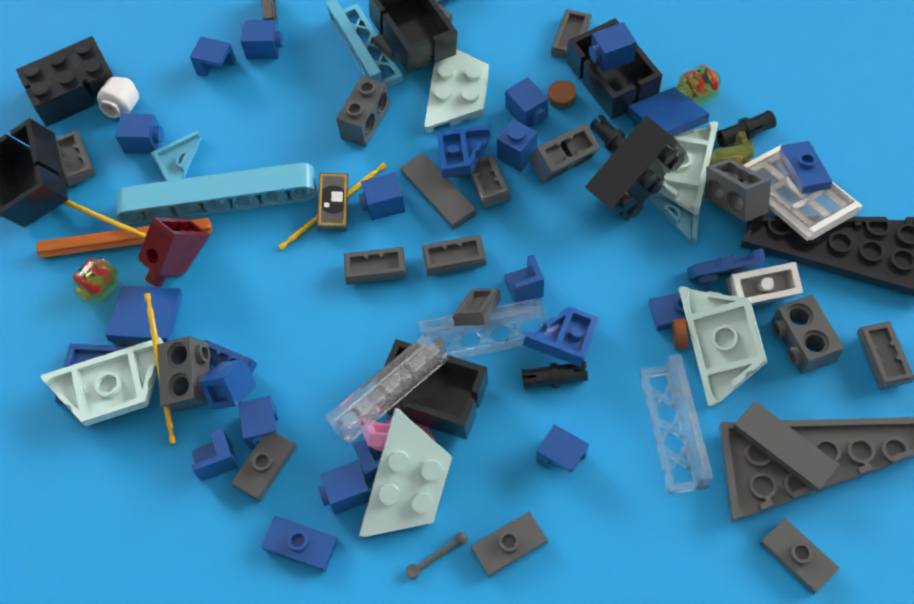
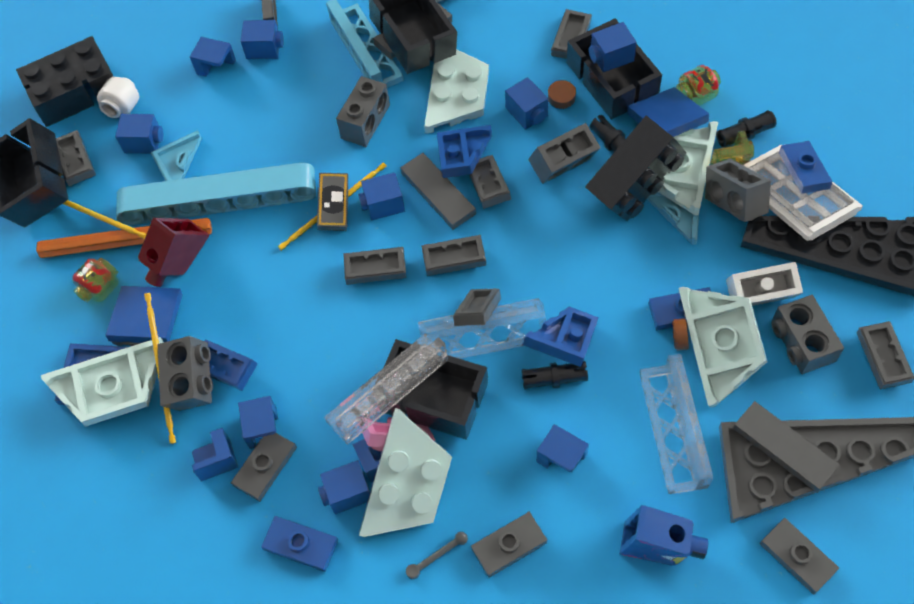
(227, 384): blue panel -> none
(516, 145): blue brick -> none
(526, 283): blue panel -> none
(660, 537): none -> blue torso
(710, 270): blue wing -> none

